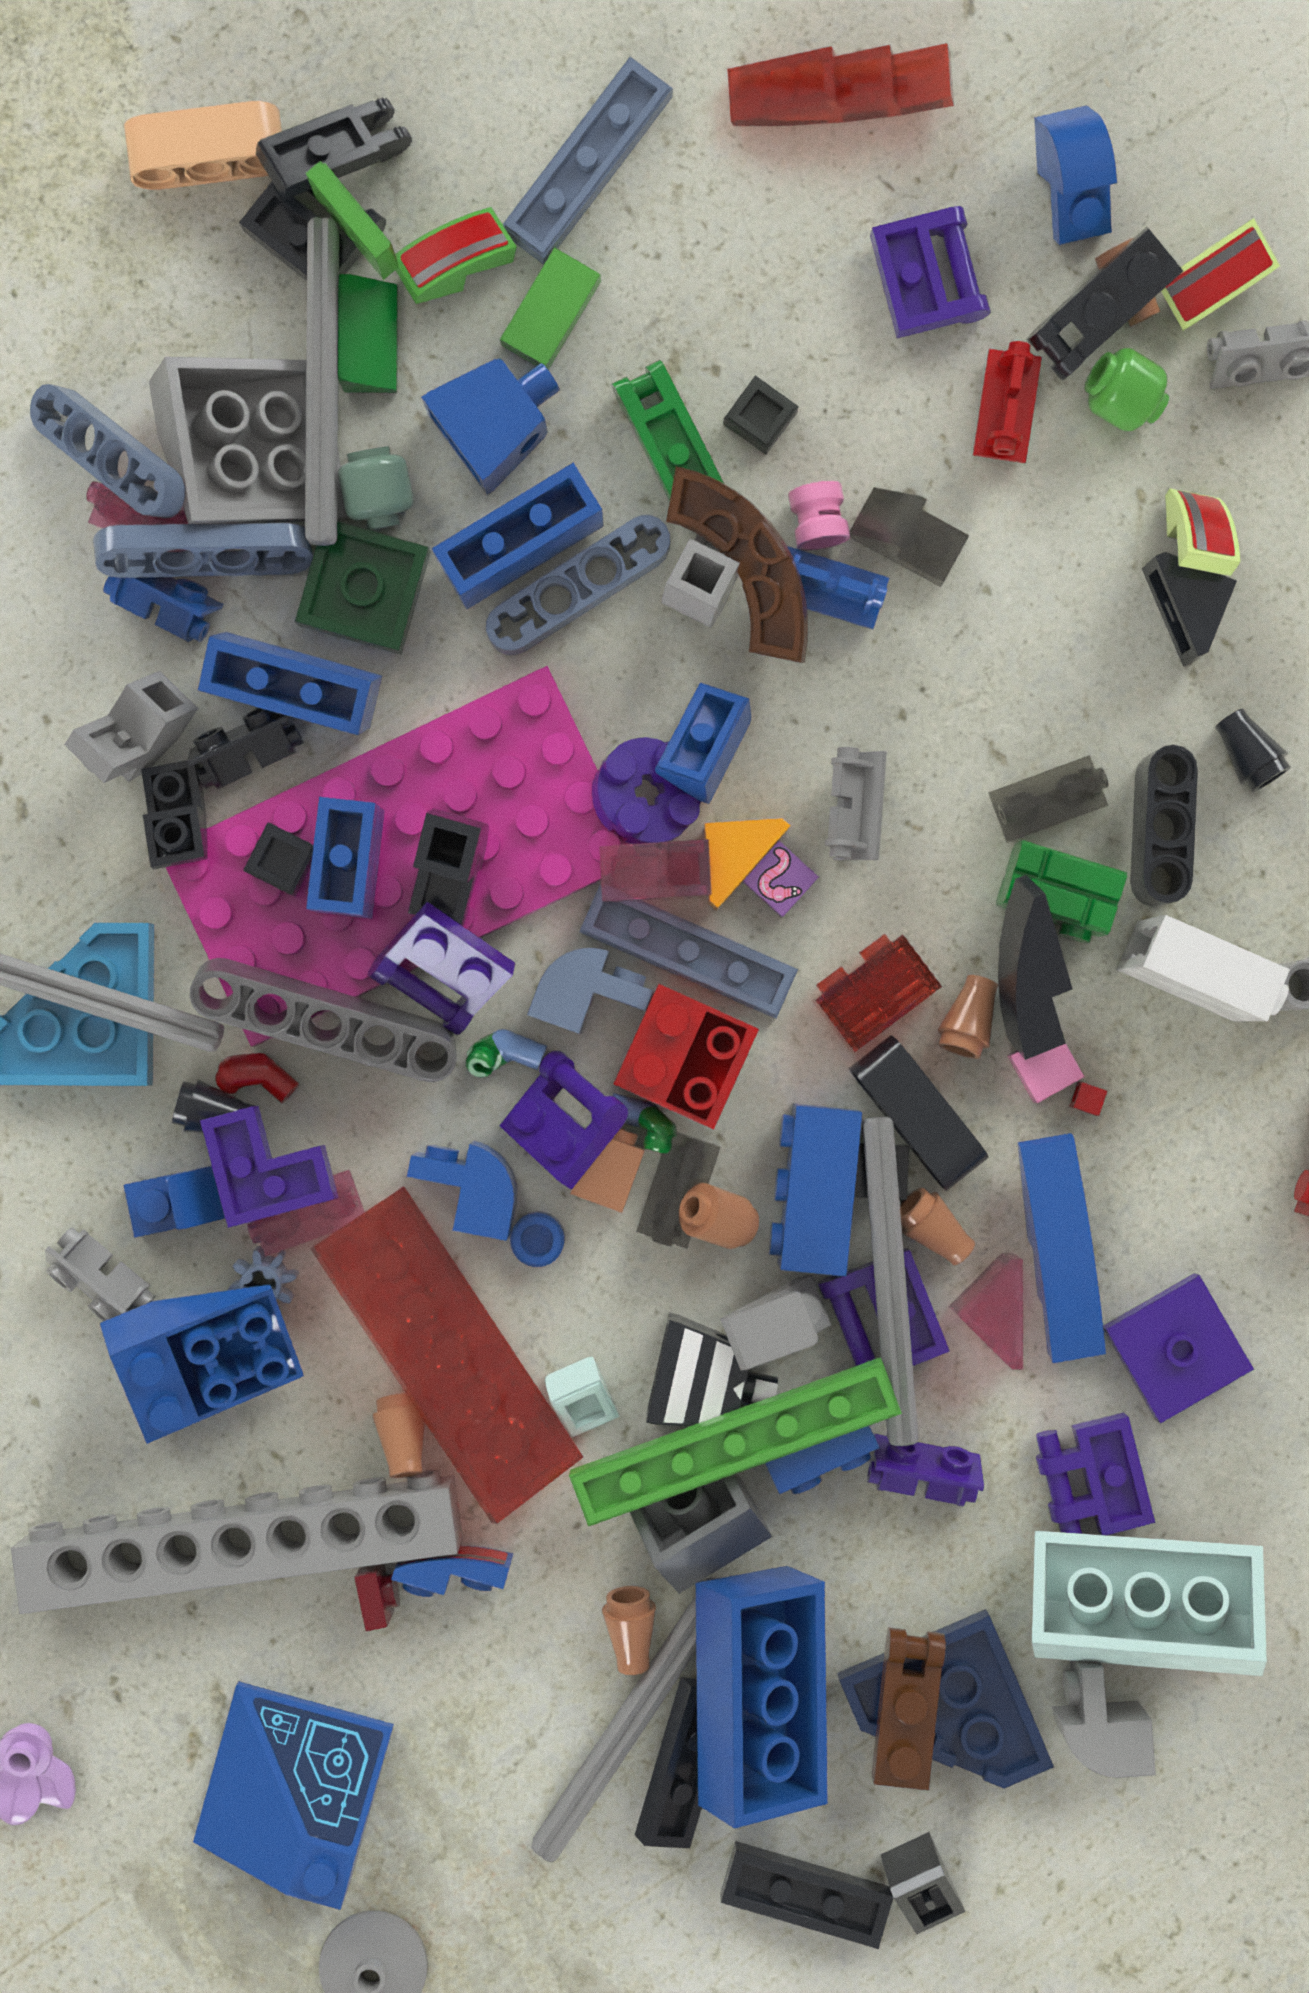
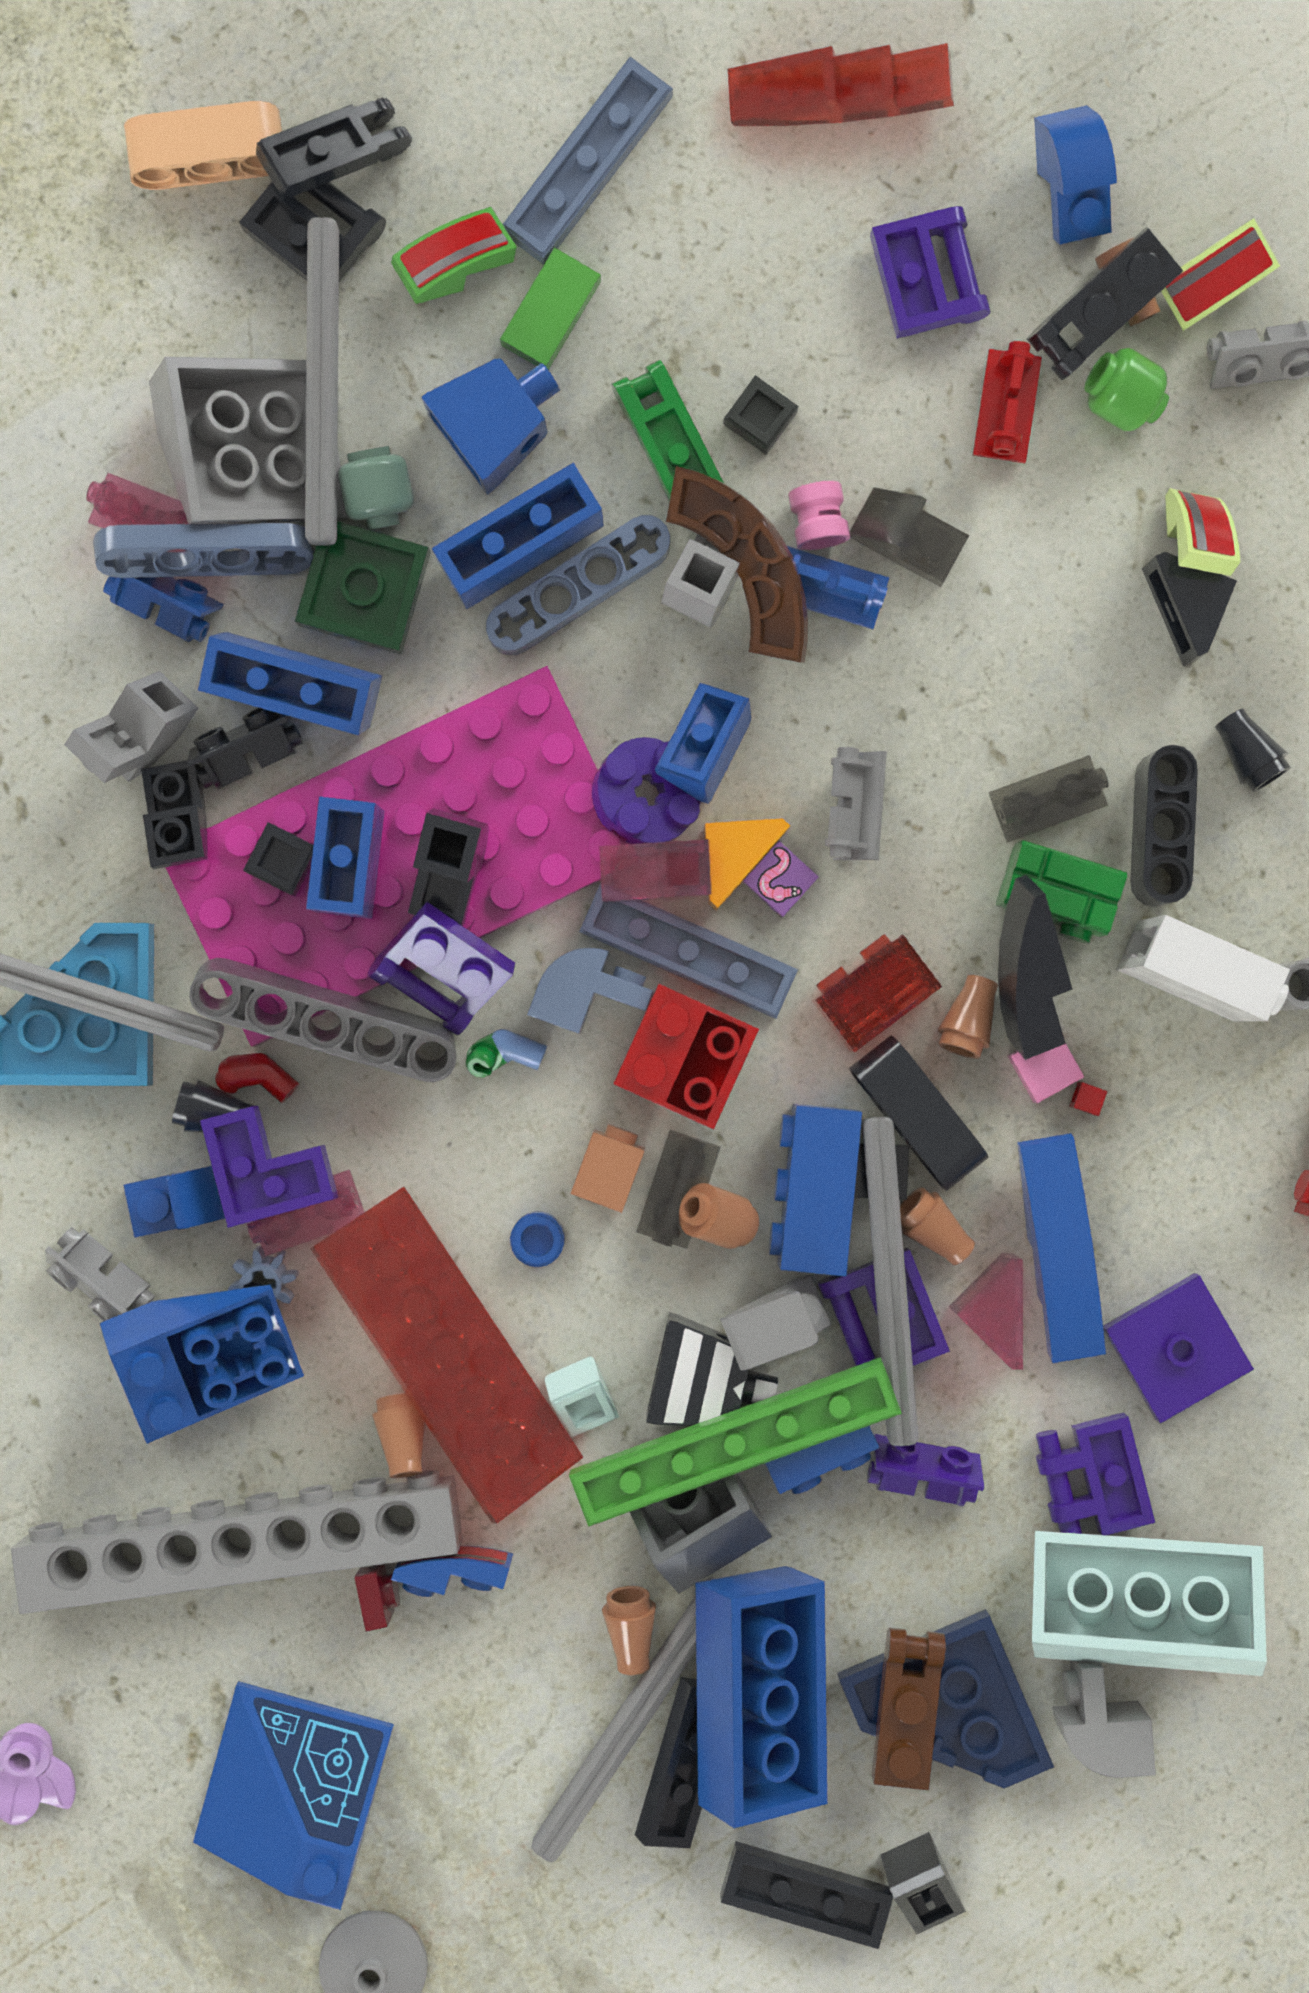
(104, 454): sand blue beam -> none
(352, 219): bright green tile -> none
(367, 335): green slope -> none
(486, 1183): blue brick -> none
(551, 1132): dark purple plate -> none
(649, 1117): green arm -> none

